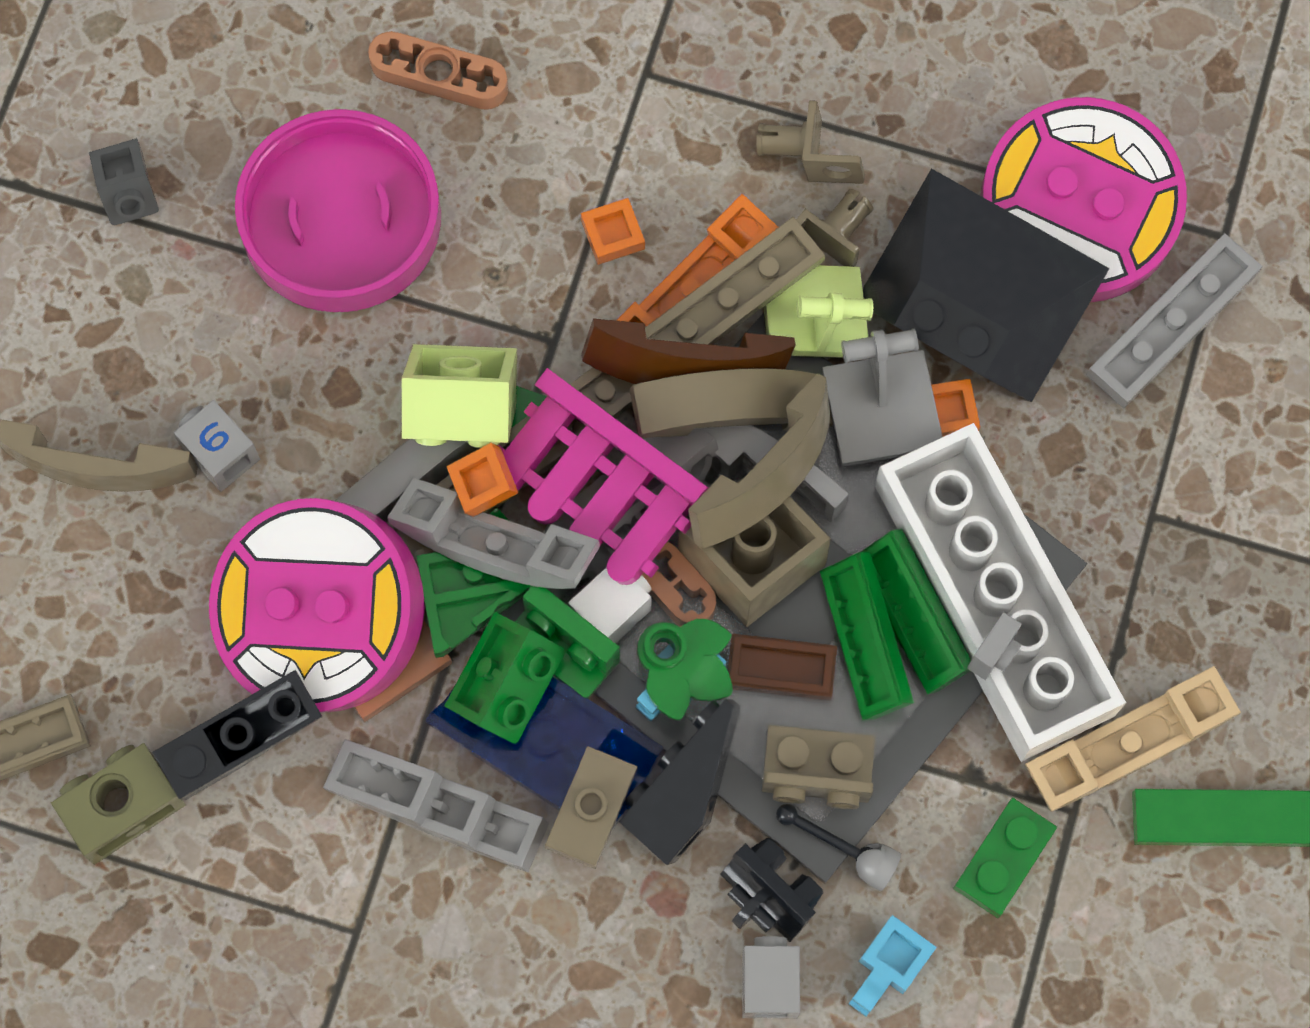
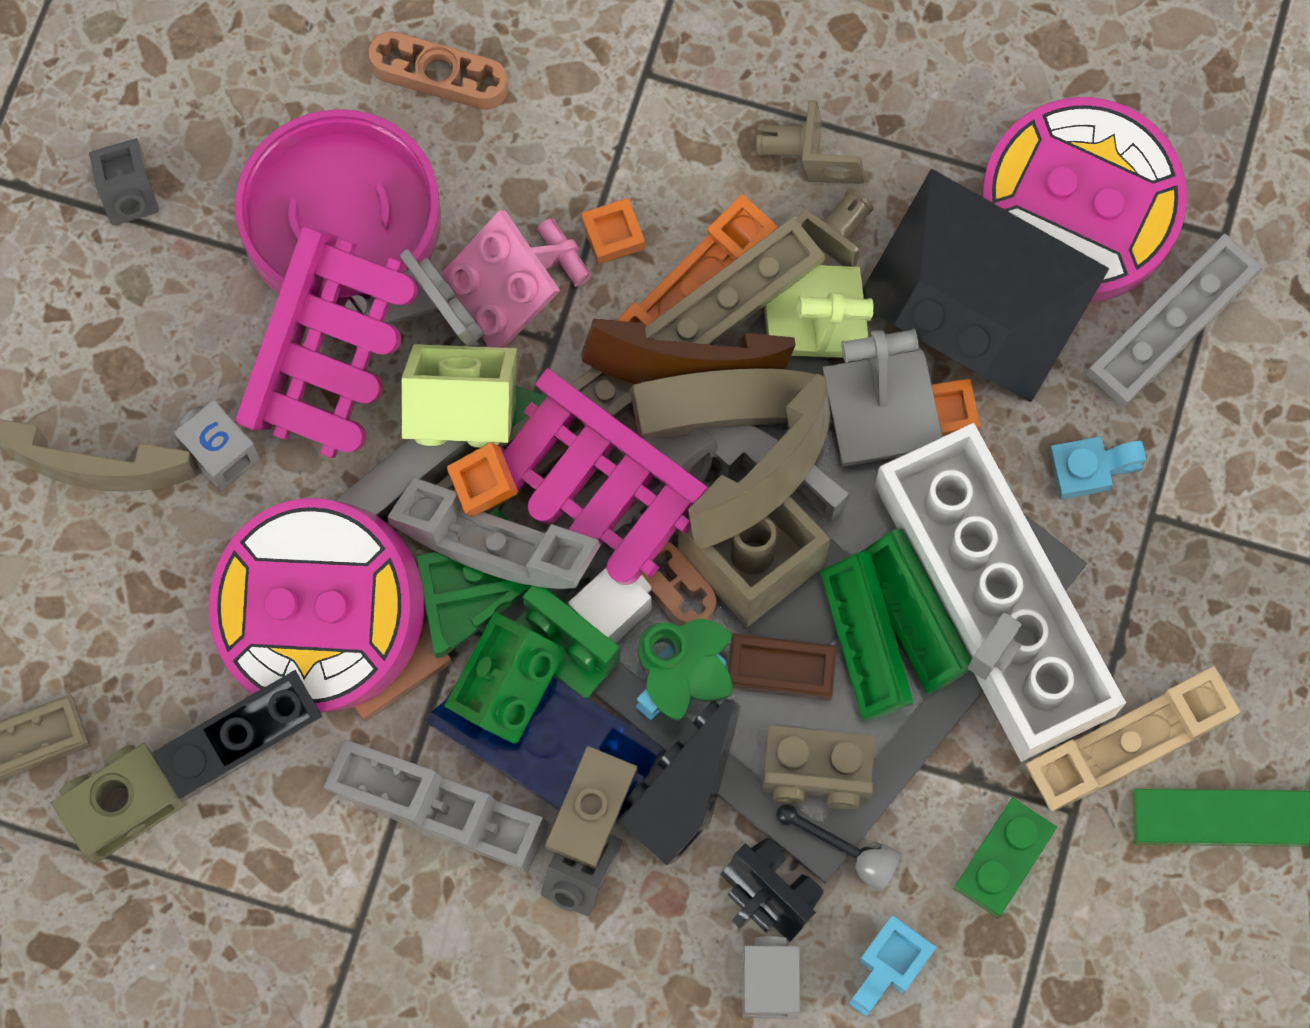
(301, 307): none -> dark pink fence
(432, 296): none -> light grey plate
(507, 280): none -> bright pink plate
(575, 885): none -> dark grey bracket
(1087, 468): none -> medium azure plate

